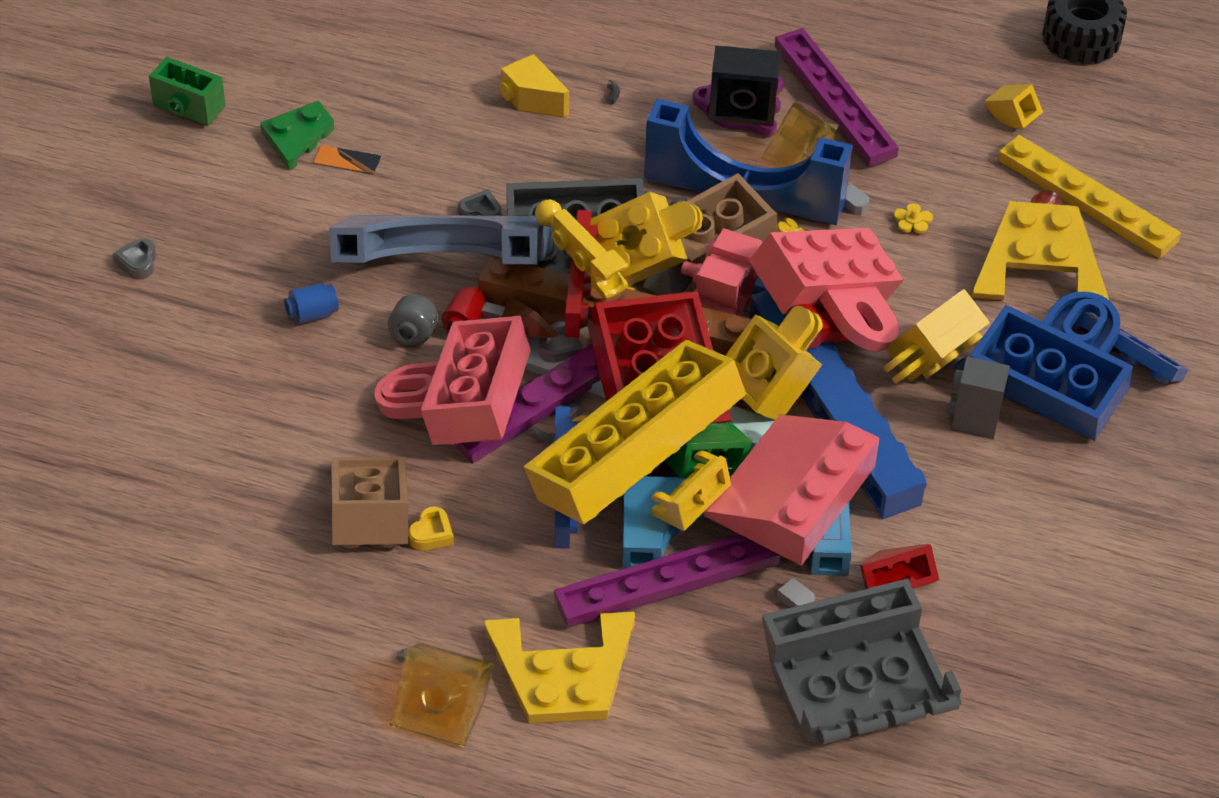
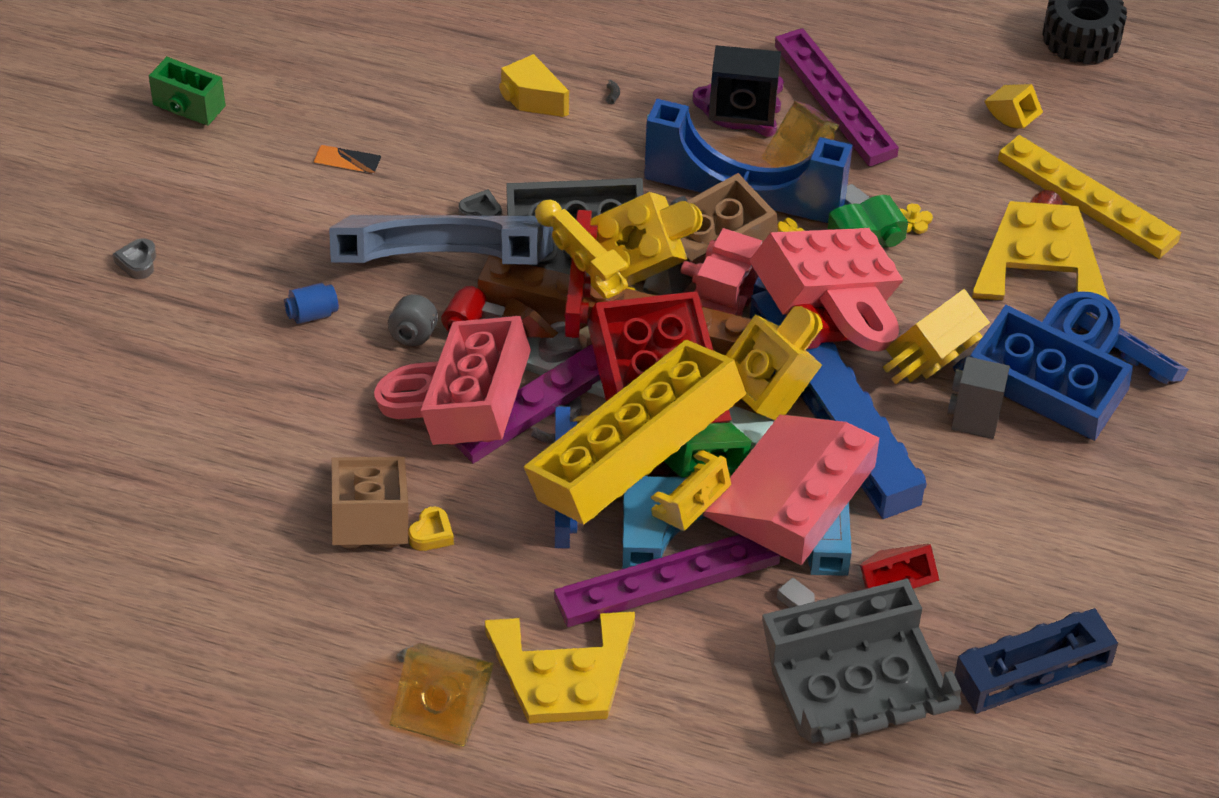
(297, 131): green wing -> none
(876, 213): none -> green brick
(1037, 660): none -> dark blue brick

